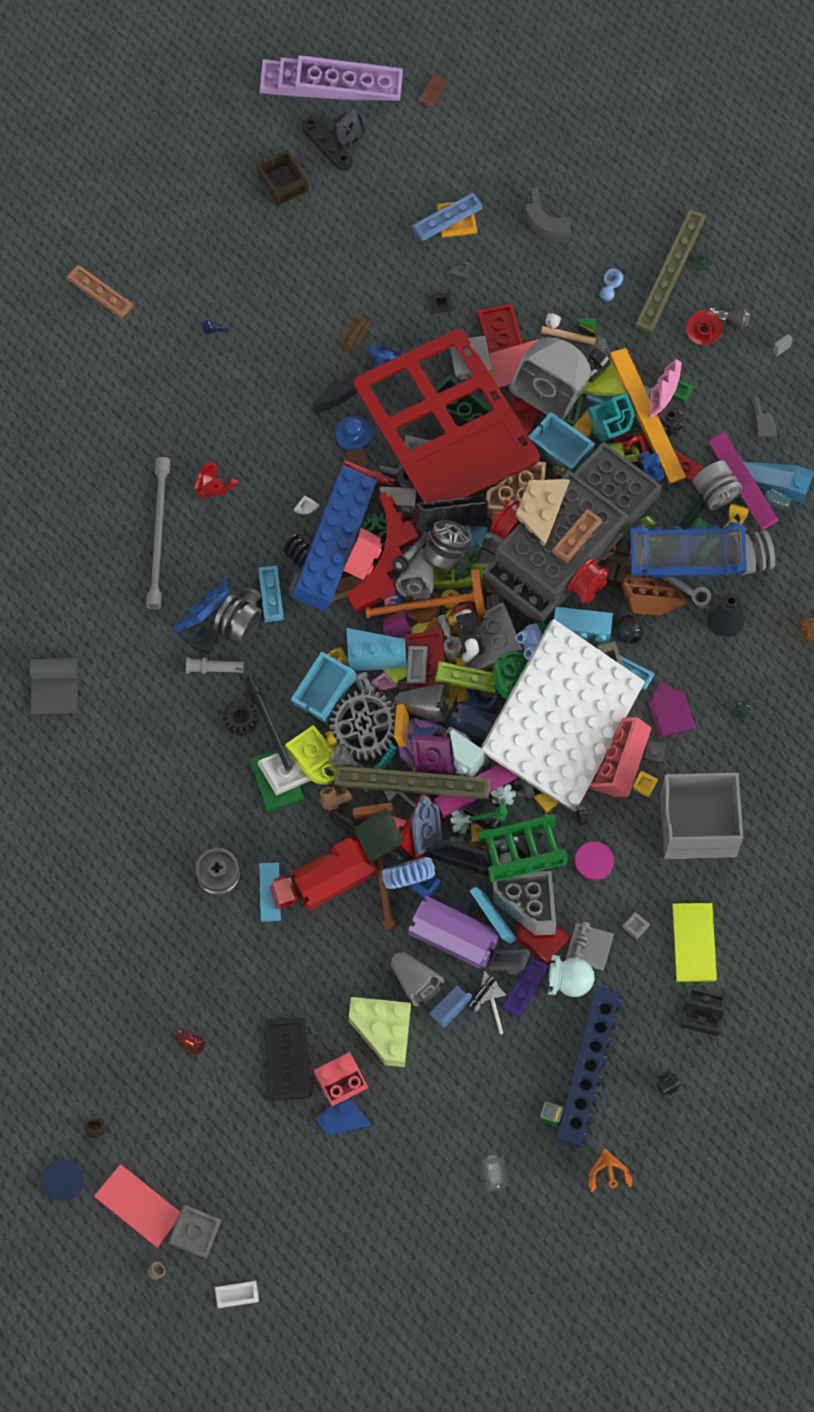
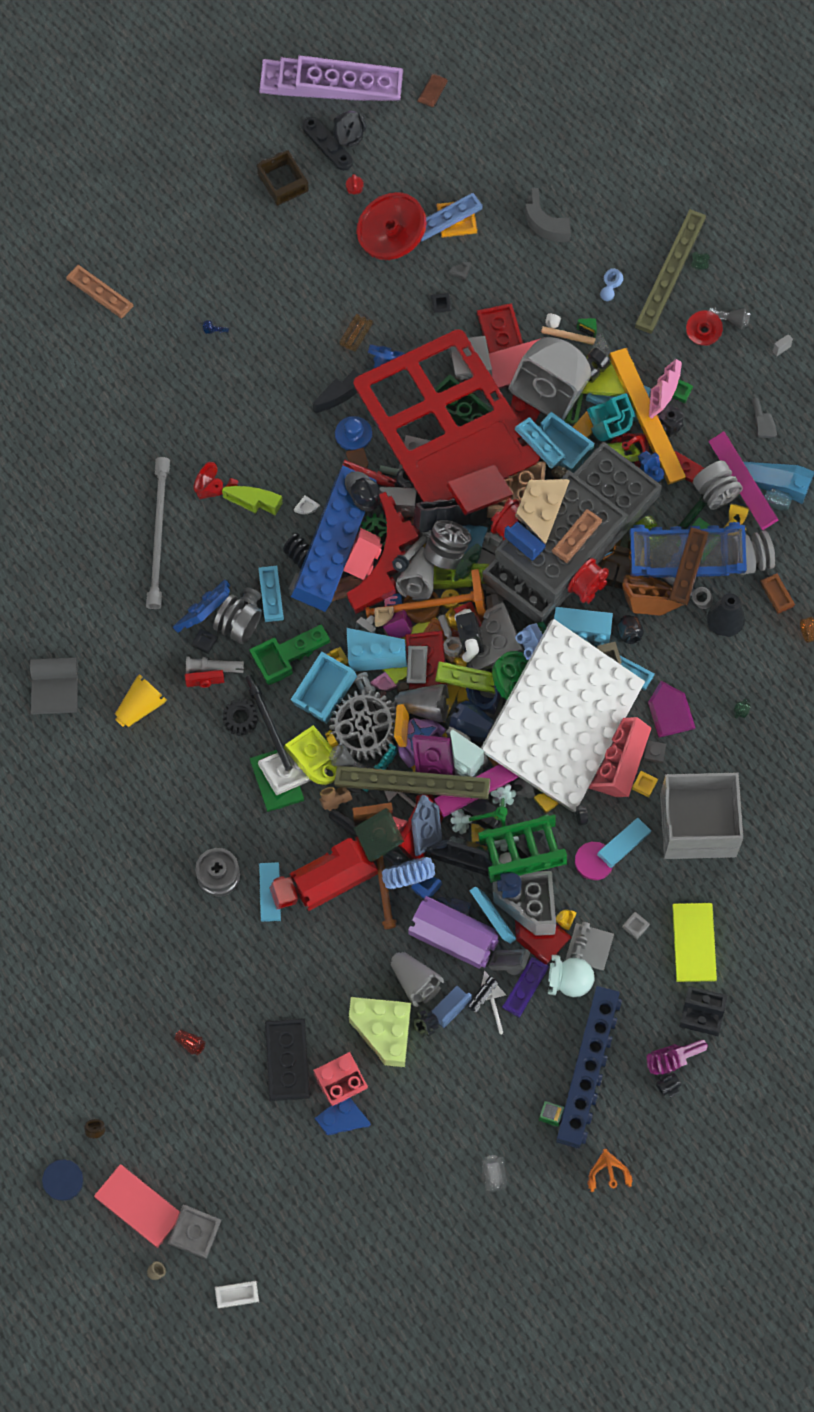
(138, 702): none -> yellow cone
(204, 679): none -> red plate
(253, 498): none -> lime slope
(275, 659): none -> green plate
(354, 184): none -> red tile
(362, 491): none -> black piece
(366, 625): none -> light grey tile
(383, 615): none -> tan tile
(391, 226): none -> red dish
(426, 1023): none -> black gear
(479, 489): none -> red tile
(509, 885): none -> dark blue plate
(524, 540): none -> blue panel
(540, 442): none -> medium azure tile
(565, 918): none -> yellow tile
(624, 842): none -> medium azure tile
(672, 1057): none -> magenta gear
(688, 566): none -> reddish brown tile
(777, 593): none -> dark orange tile

